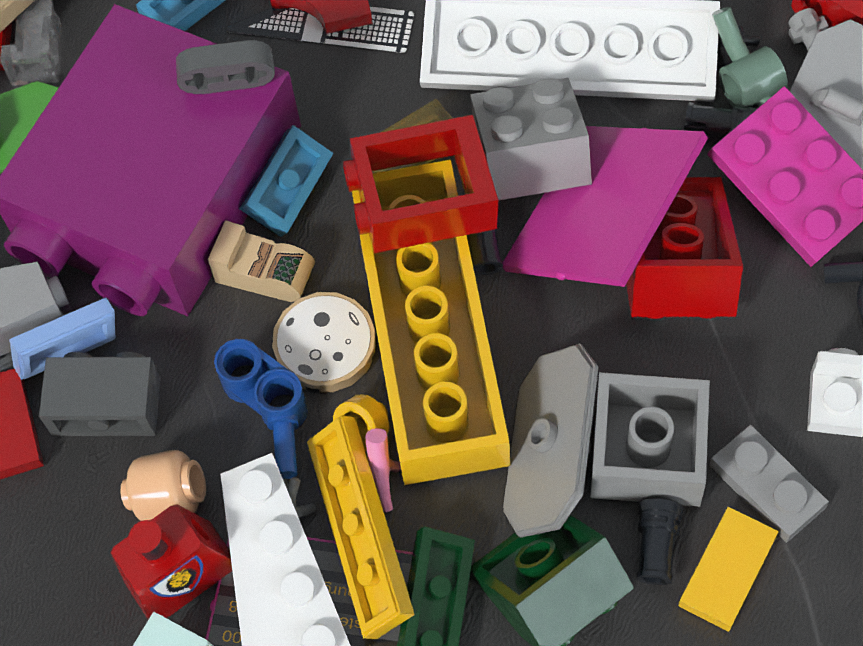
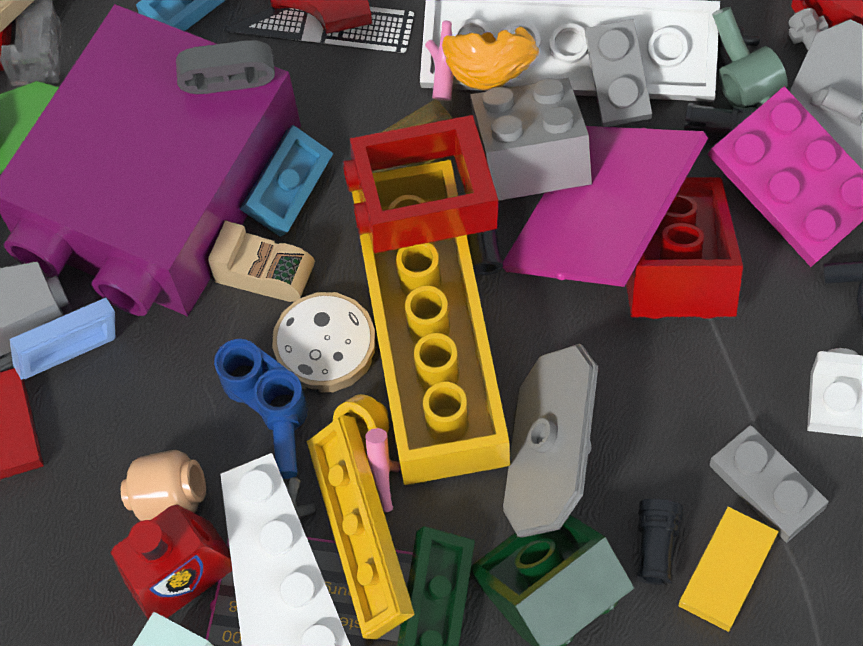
(100, 395): dark grey brick -> none
(443, 75): none -> bright pink bar
(487, 62): none -> light orange hair
(618, 73): none -> light grey plate
(650, 438): light grey brick -> none

